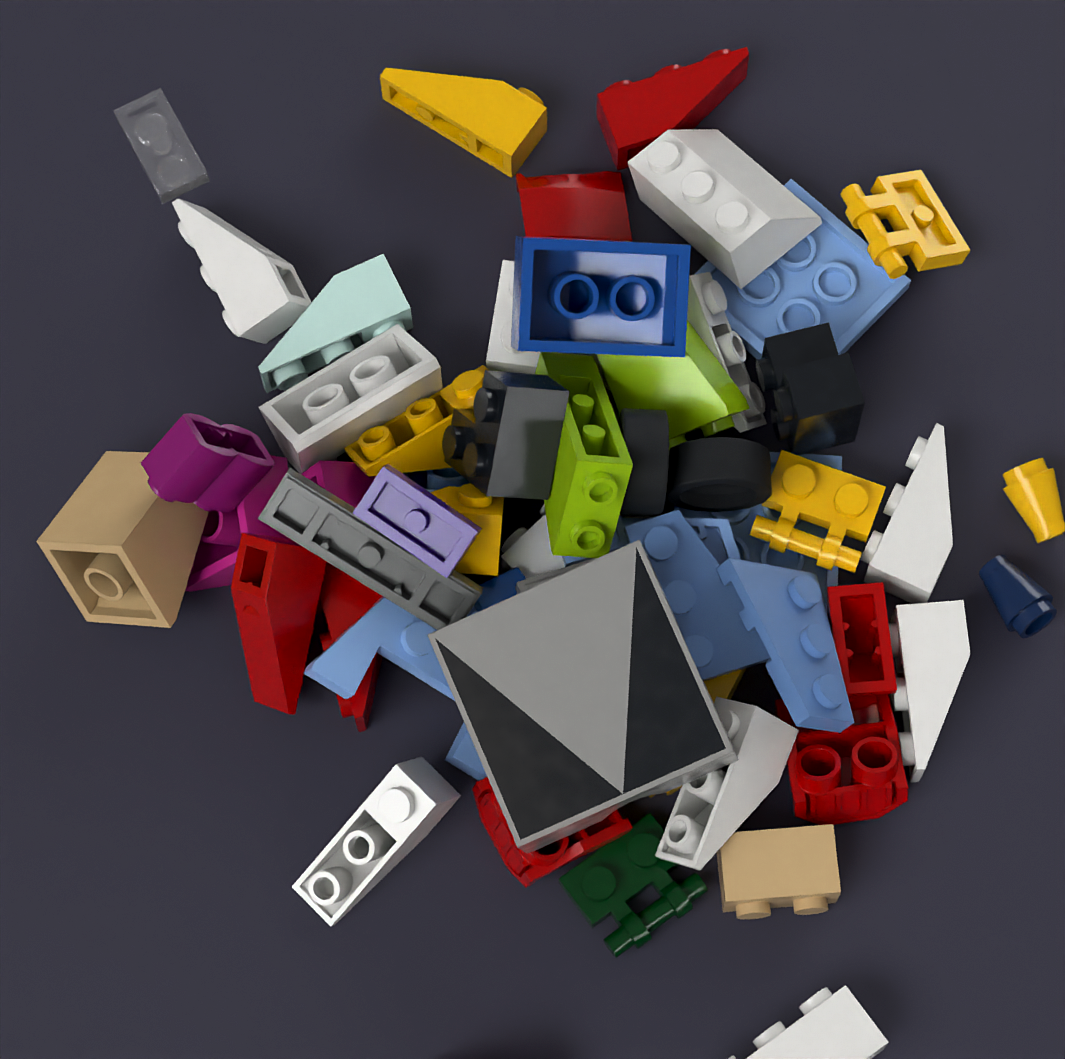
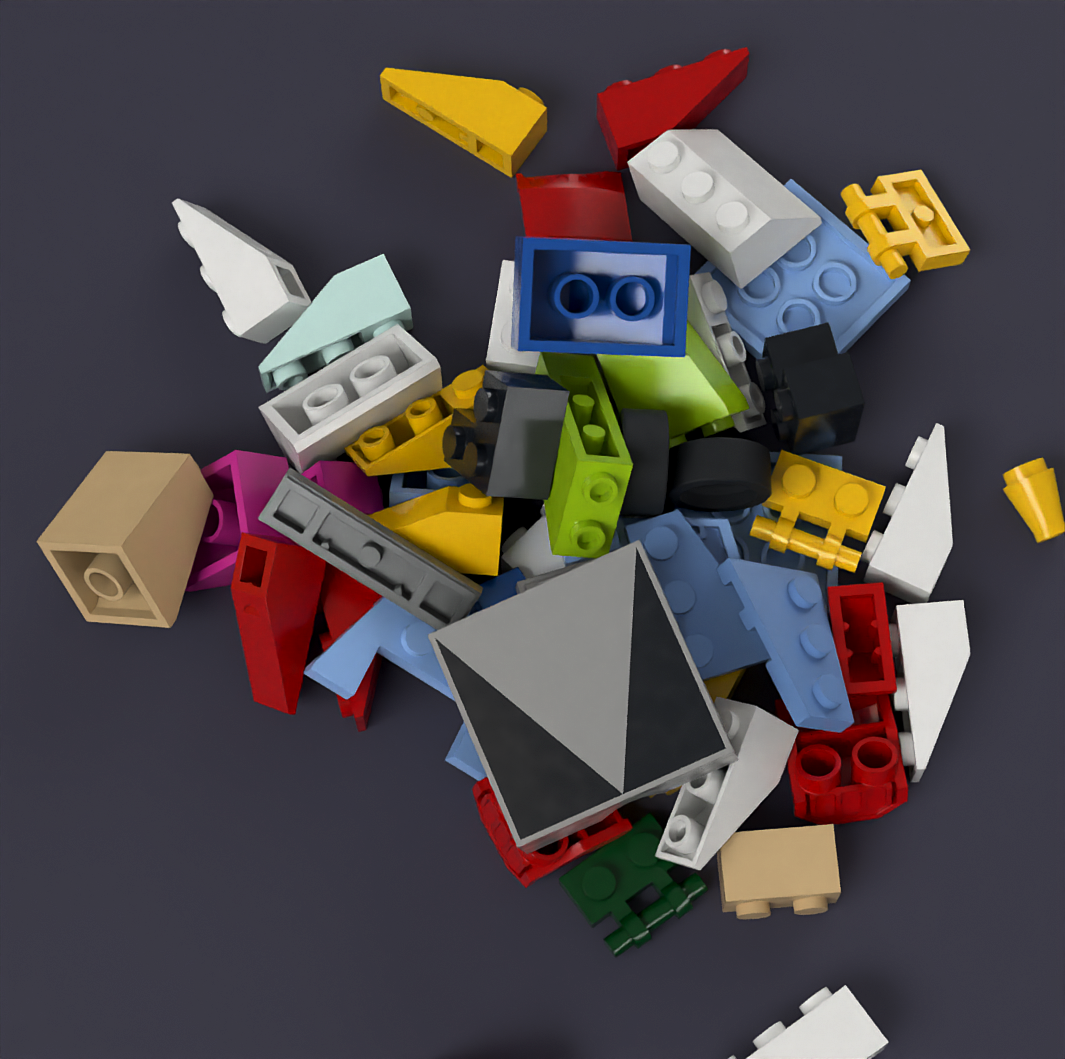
(161, 145): clear plate -> none
(206, 463): magenta brick -> none
(376, 838): white slope -> none
(417, 520): plate -> none
(1018, 598): dark blue cone -> none

